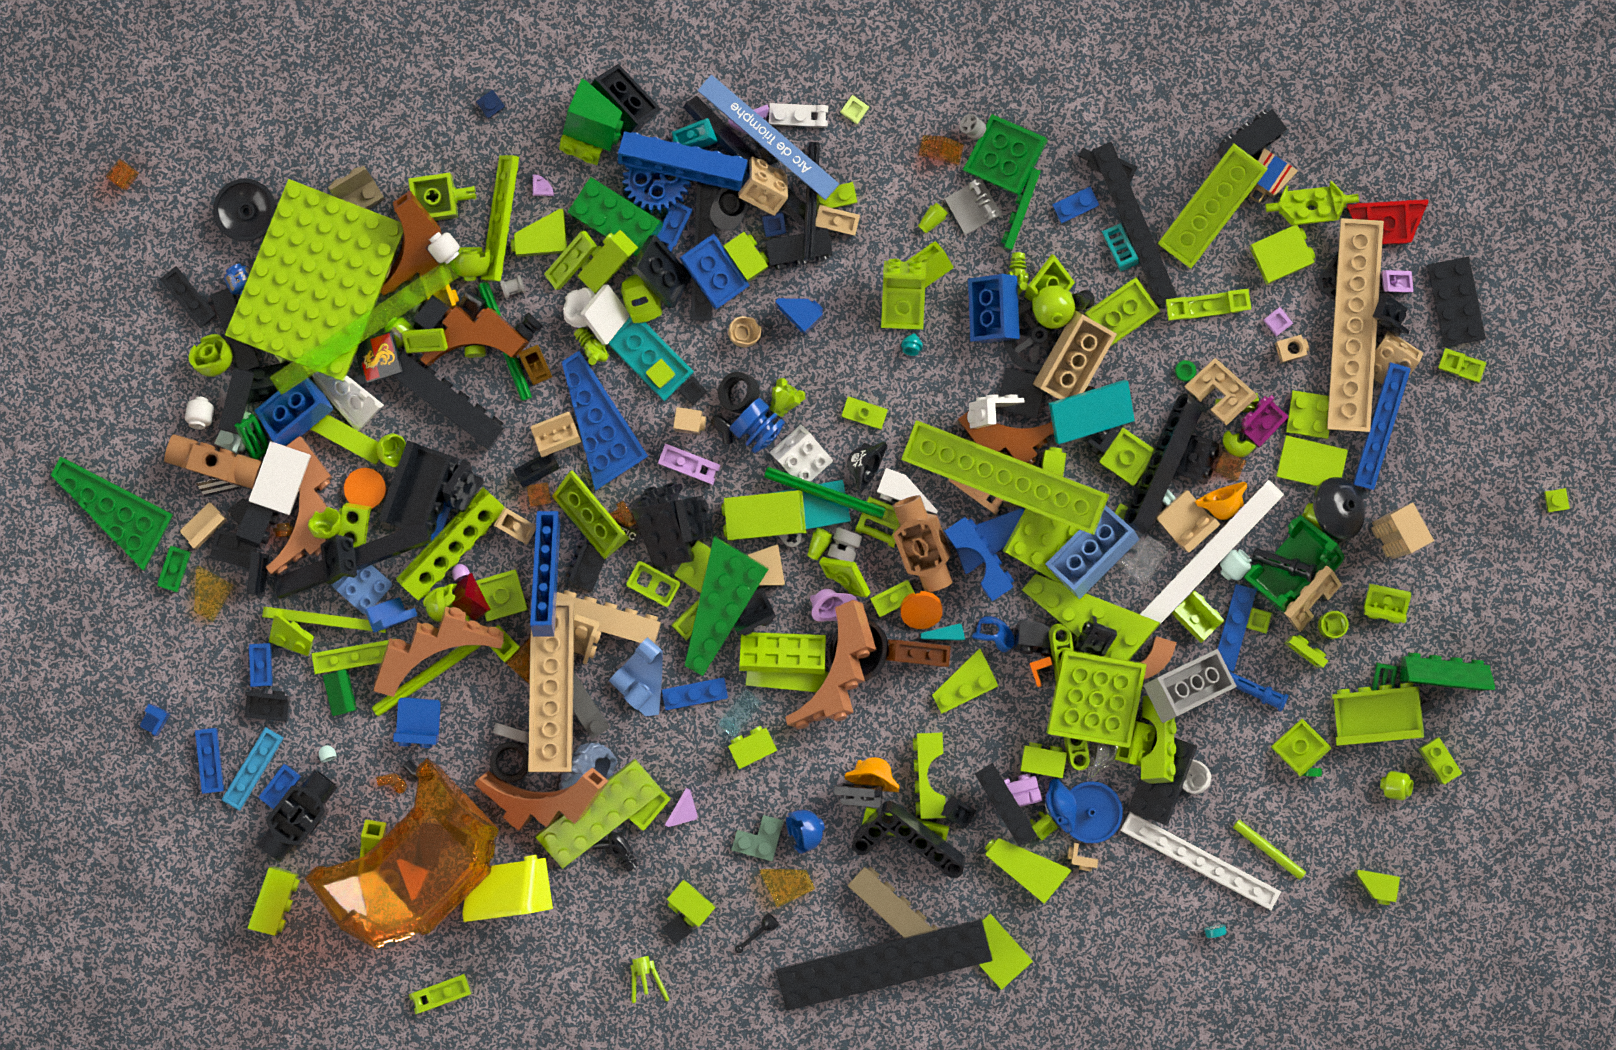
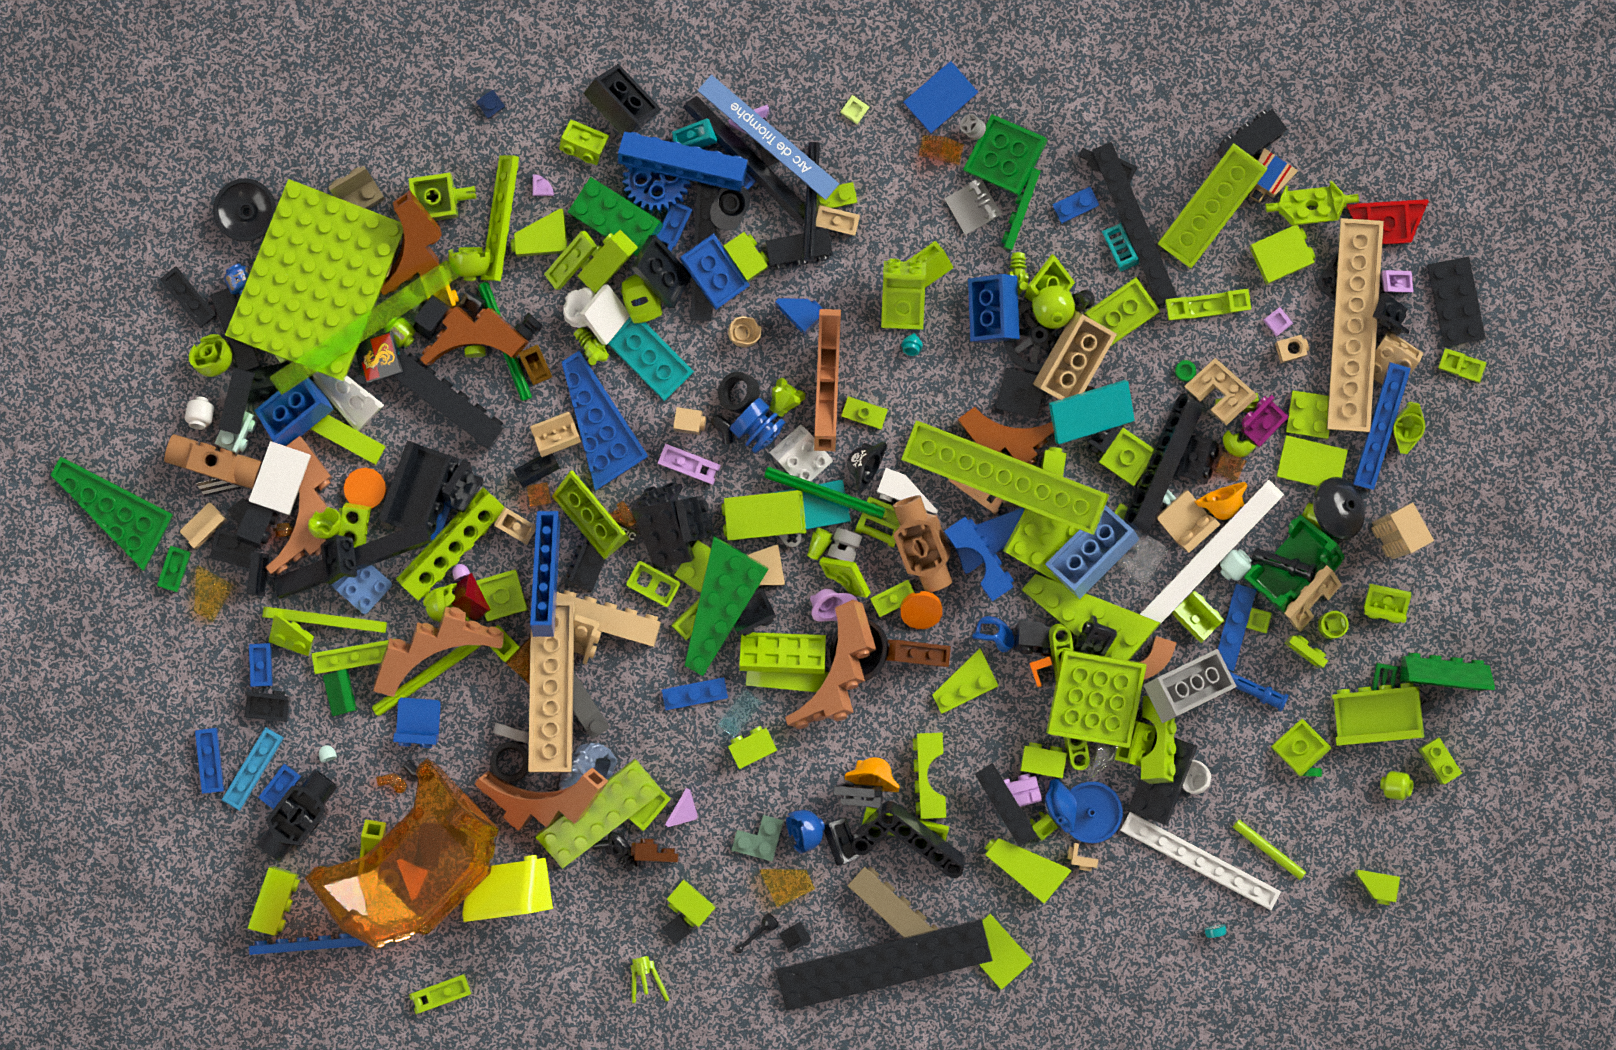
(122, 174): clear orange piece -> none
(154, 719): blue panel -> none
(240, 429): green tile -> none
(304, 943): none -> blue plate
(387, 449): lime hair -> none
(388, 614): panel -> none
(424, 340): lime tile -> none
(443, 247): white head -> none
(513, 286): light grey bush -> none
(593, 118): green slope -> none
(642, 678): medium blue panel -> none
(648, 851): none -> reddish brown plate
(660, 374): lime piece -> none
(692, 391): black tile -> none
(766, 186): tan bracket -> none
(773, 224): dark blue plate -> none
(795, 936): none -> black panel
(797, 115): white plate -> none
(827, 380): none -> nougat arch
(840, 841): none -> black slope
(933, 217): lime cone -> none
(940, 97): none -> blue tile
(952, 632): teal slope -> none
(958, 812): black plate -> none
(983, 412): white bracket -> none
(1409, 427): none -> lime hat
(1556, 500): lime plate -> none

